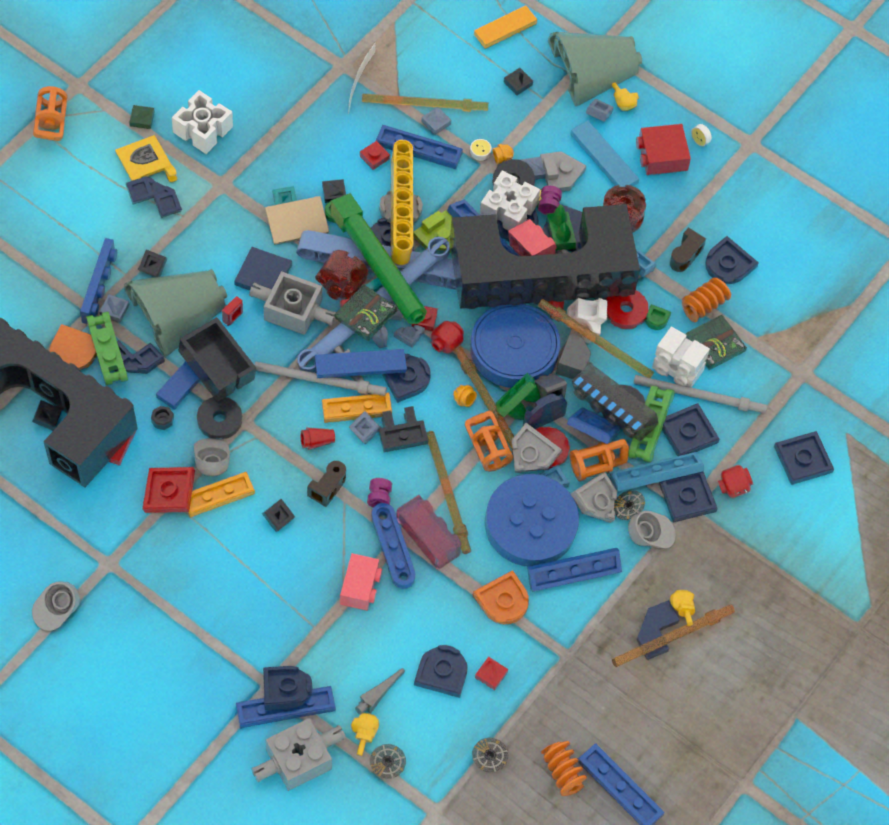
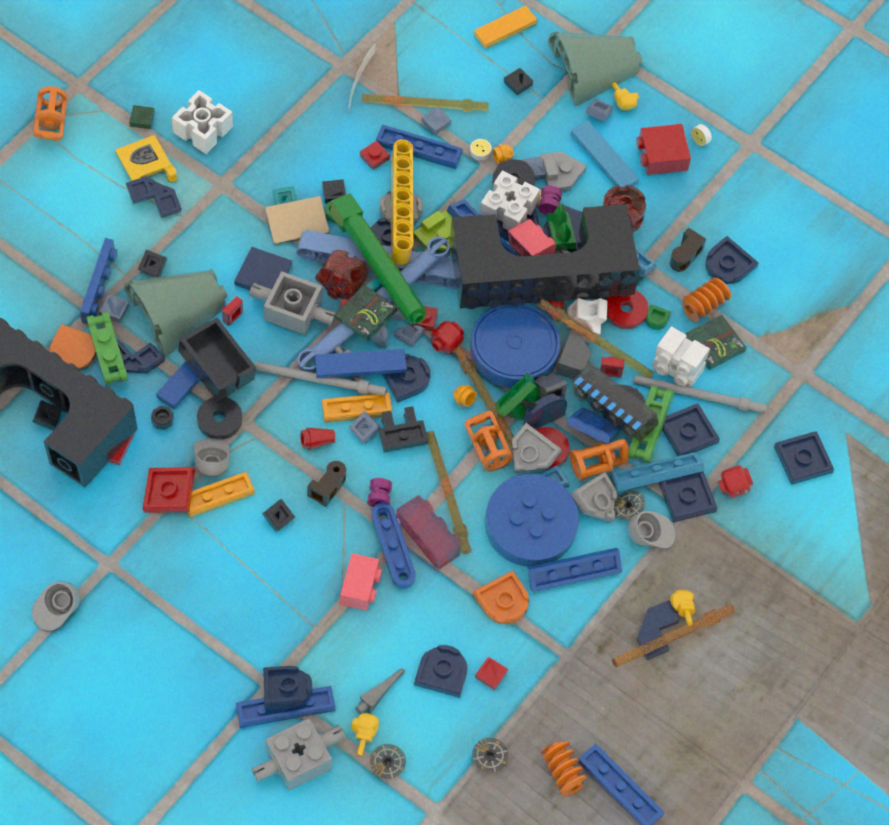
(612, 366): none -> red plate

